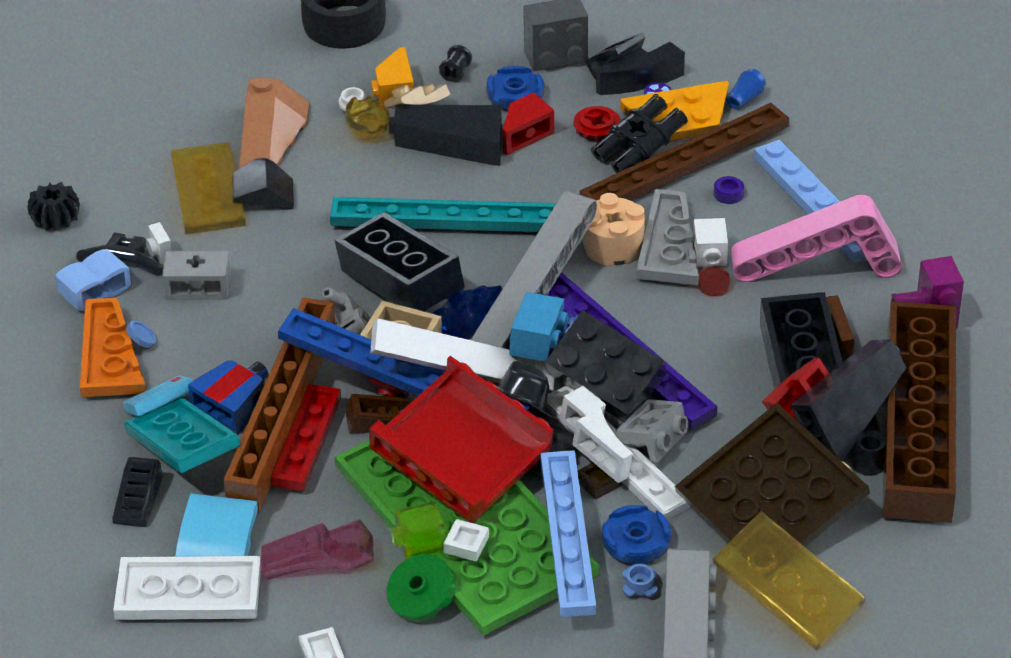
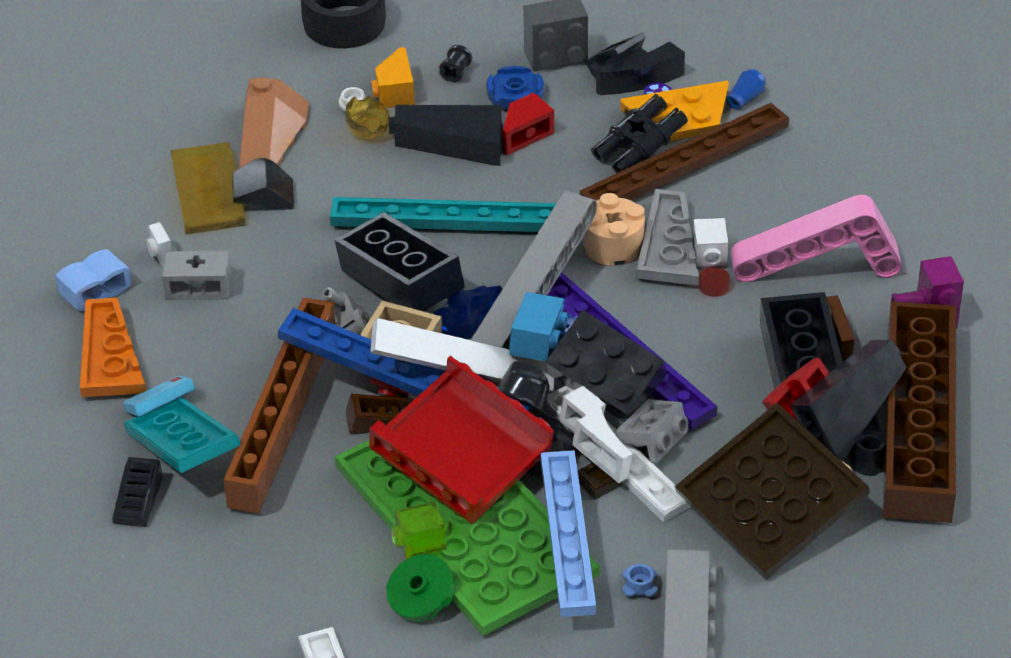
(53, 206): black gear -> none
(126, 250): black piece -> none
(141, 334): medium blue piece -> none
(187, 588): white plate -> none
(216, 526): medium azure slope -> none
(229, 393): blue torso -> none
(306, 437): red plate -> none
(318, 549): clear pink slope -> none
(417, 95): tan slope -> none
(466, 540): white plate -> none
(590, 116): red gear -> none
(636, 534): blue plate -> none
(728, 190): dark purple tile -> none
(789, 580): clear yellow tile -> none
(800, 184): light blue plate -> none

